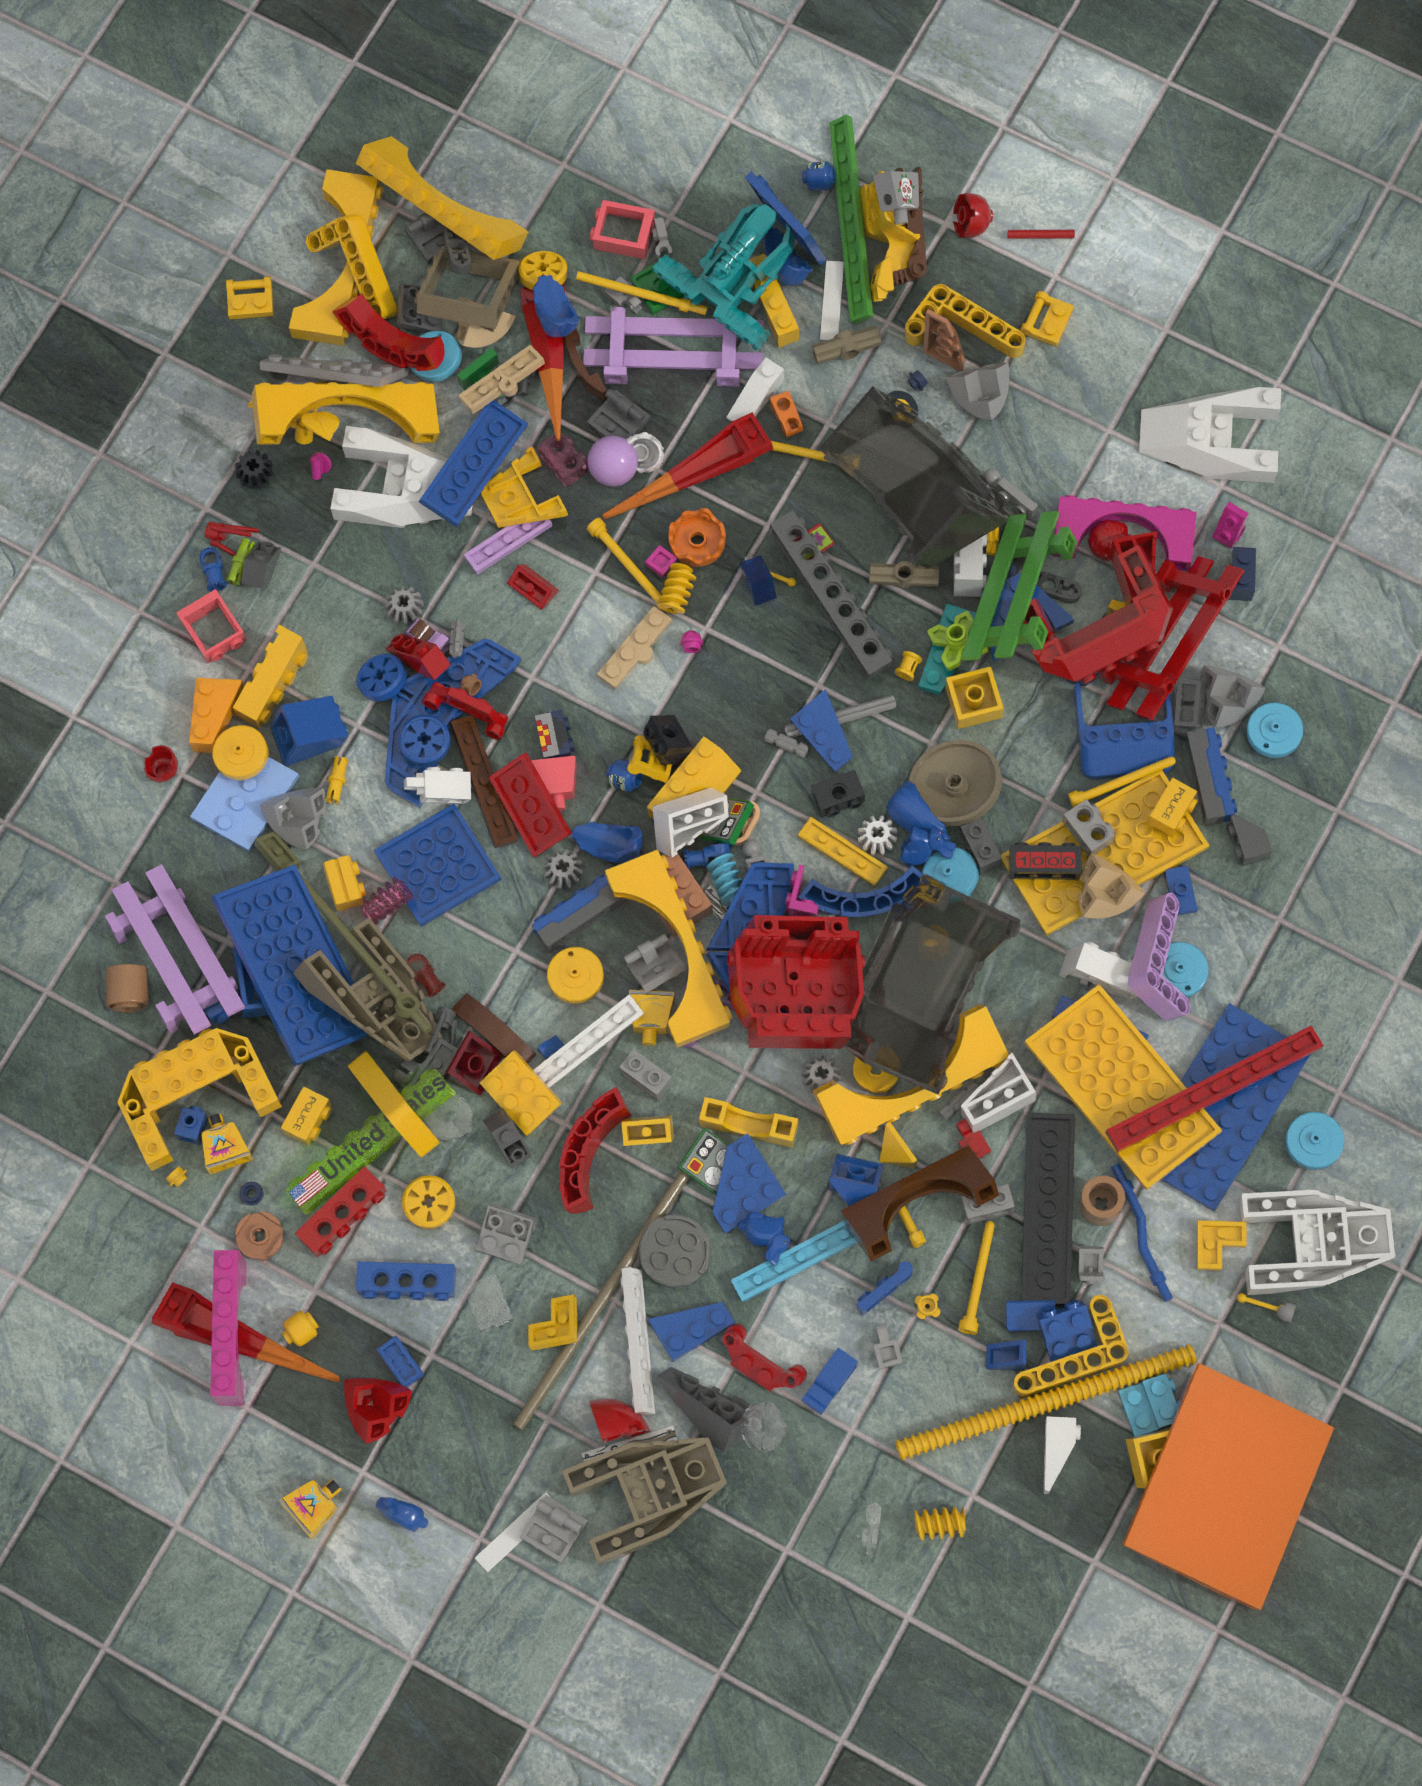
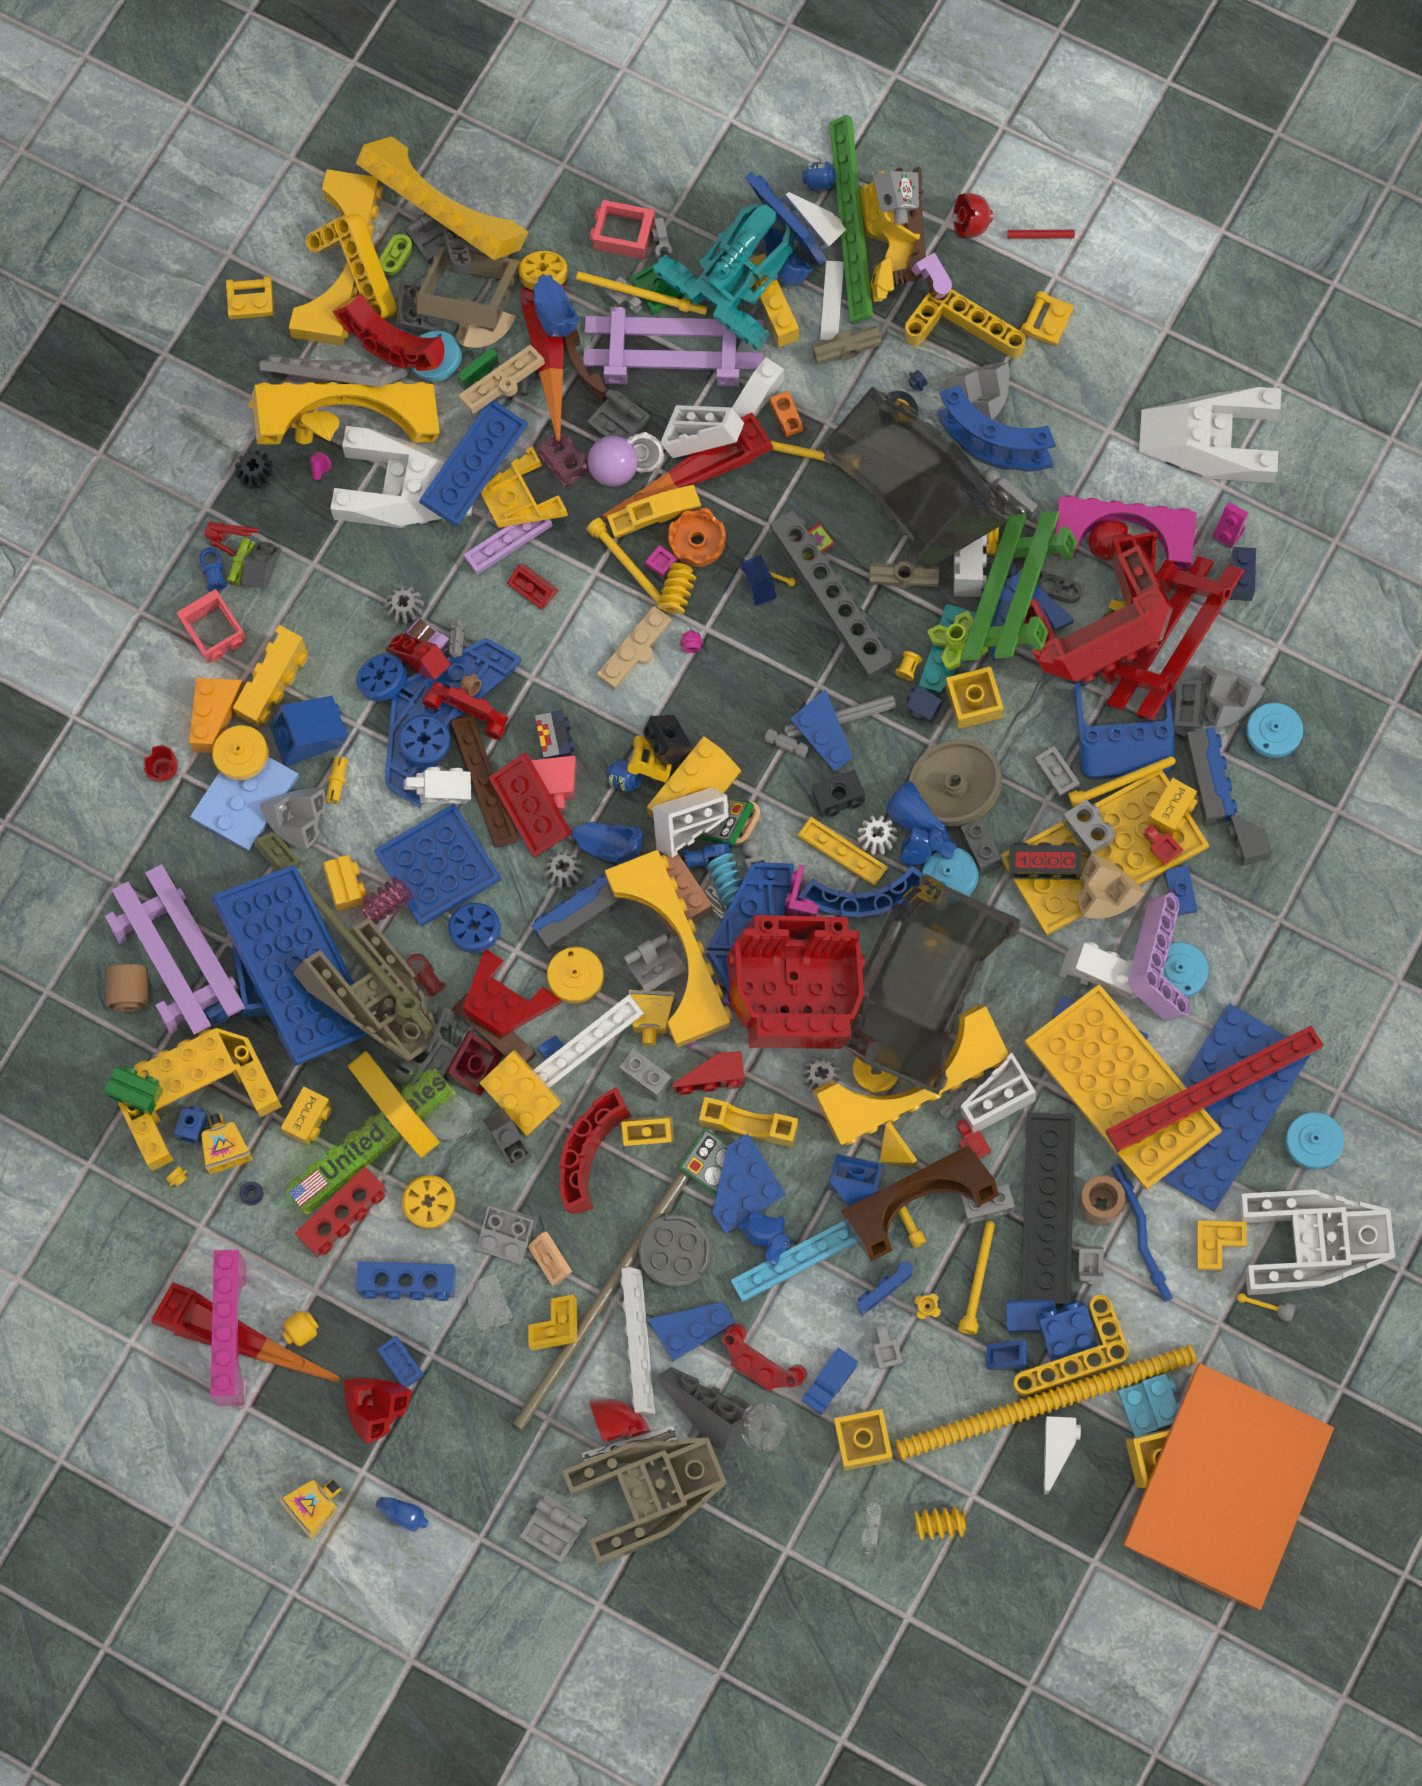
(134, 1090): none -> green brick
(254, 1223): nougat plate -> none
(394, 256): none -> lime plate
(482, 917): none -> blue wheel
(497, 1005): none -> red wing
(507, 1539): white sticker -> none
(549, 1258): none -> light nougat plate
(654, 509): none -> yellow slope
(700, 428): none -> white wedge
(719, 1071): none -> red slope
(818, 221): none -> white slope
(863, 1439): none -> yellow brick
(924, 703): none -> dark blue brick
(934, 275): none -> lavender leg
(942, 341): nougat wedge -> none
(991, 441): none -> blue fence
(1057, 771): none -> light grey plate
(1164, 847): none -> red plate

